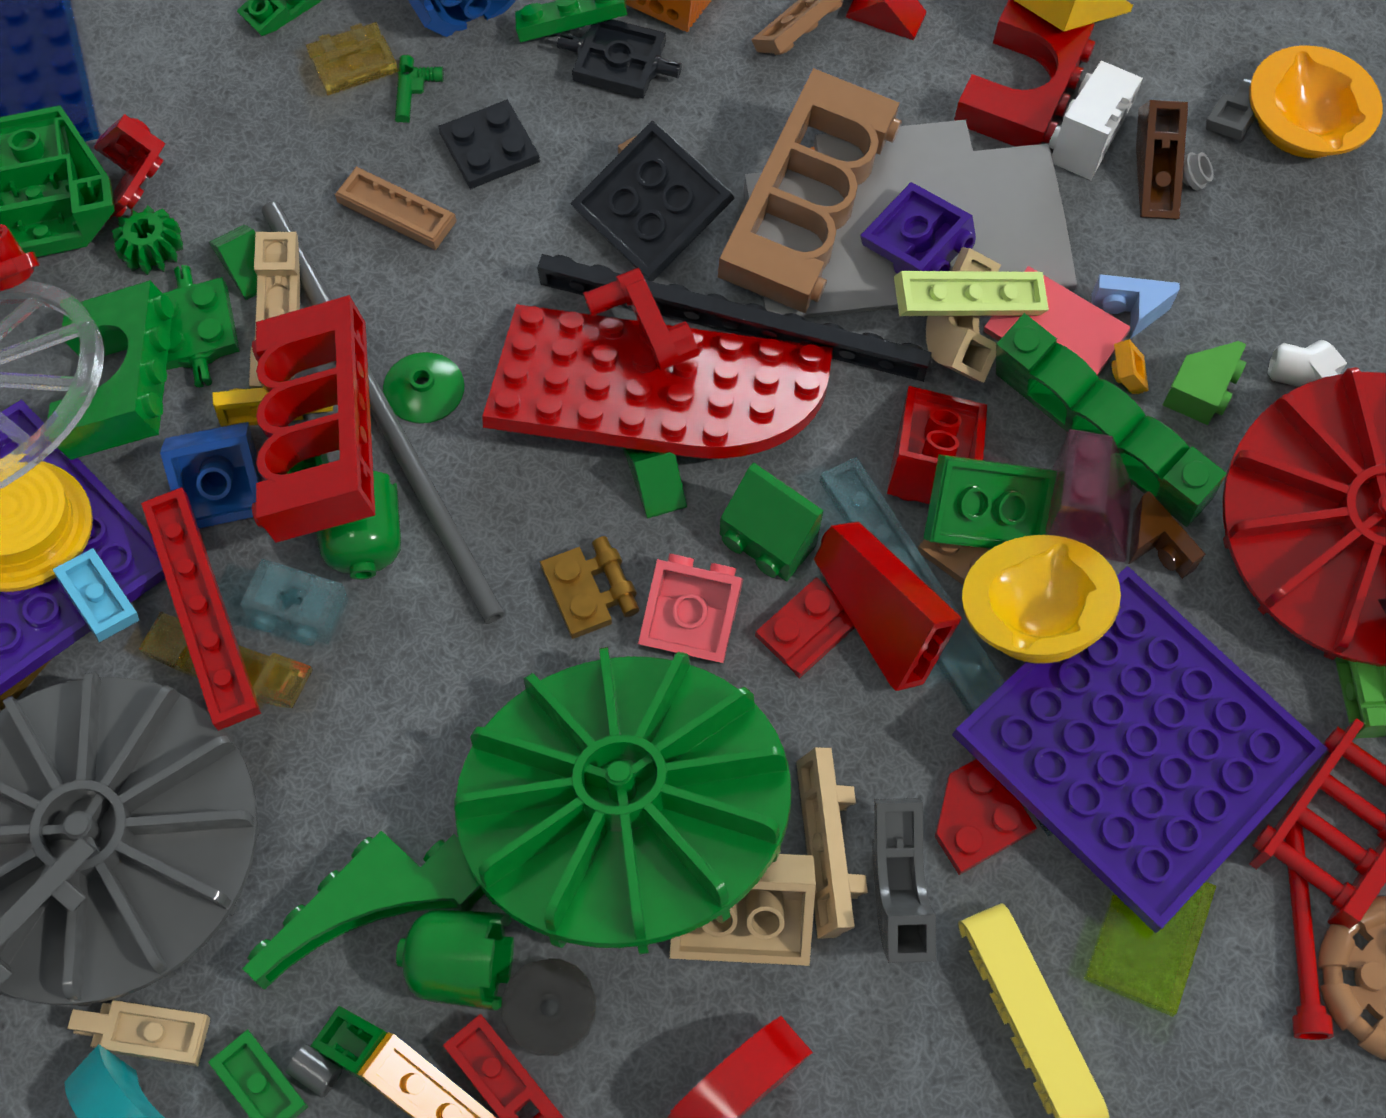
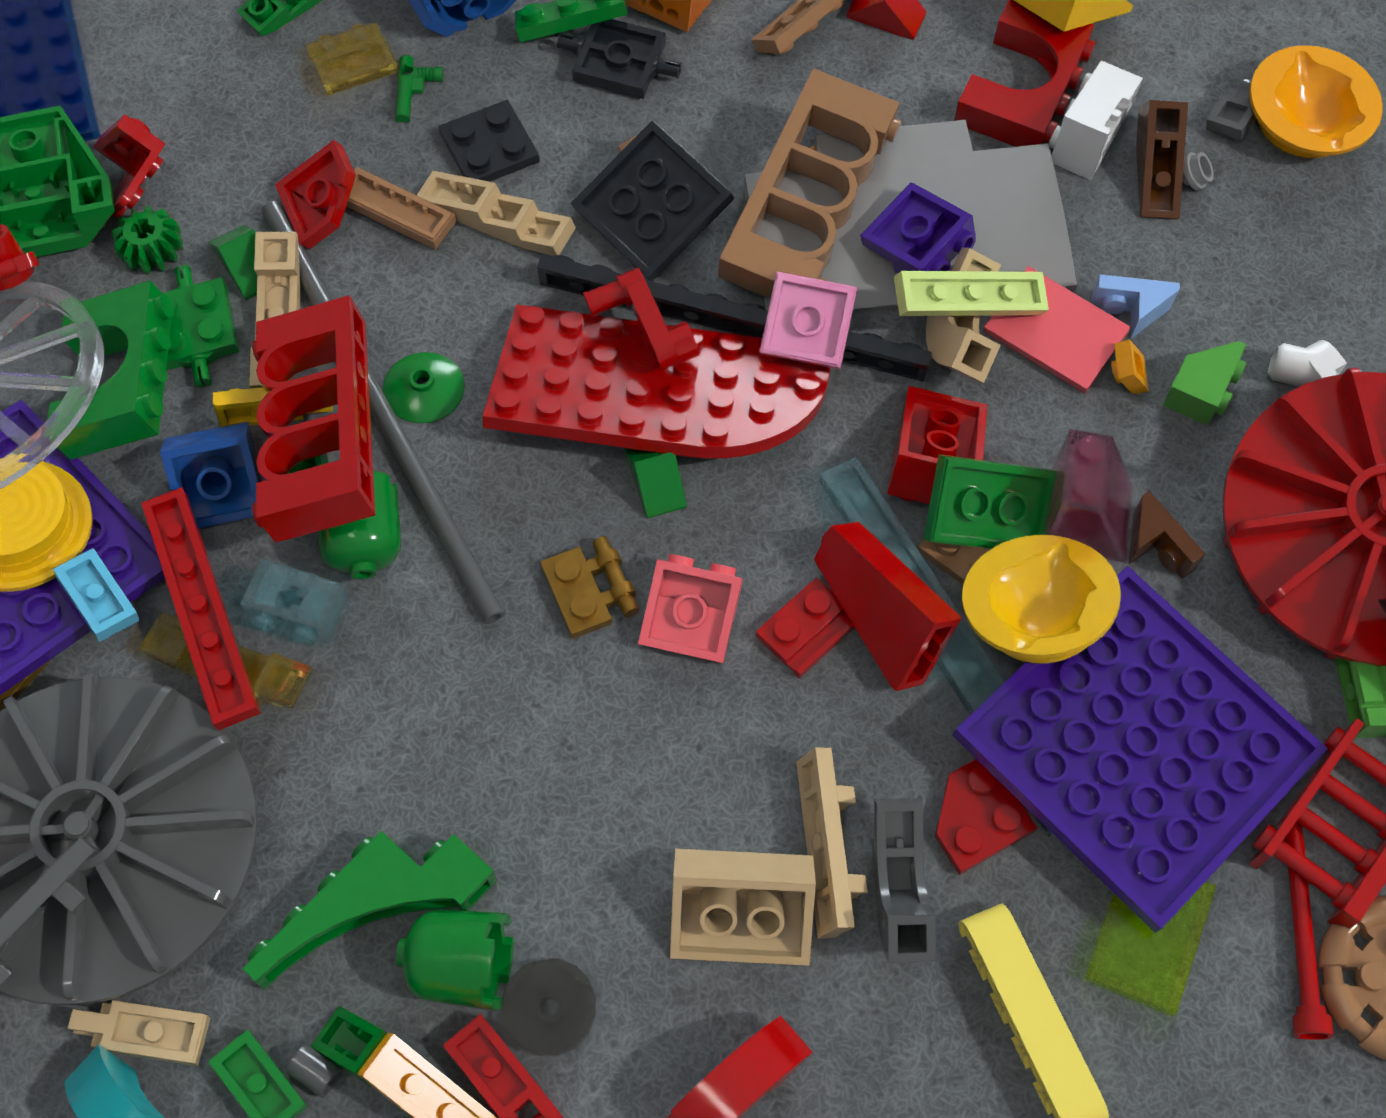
(318, 193): none -> red plate
(498, 215): none -> tan slope
(623, 801): green piece -> none
(770, 523): green slope -> none
(808, 320): none -> bright pink tile
(1078, 400): green fence -> none

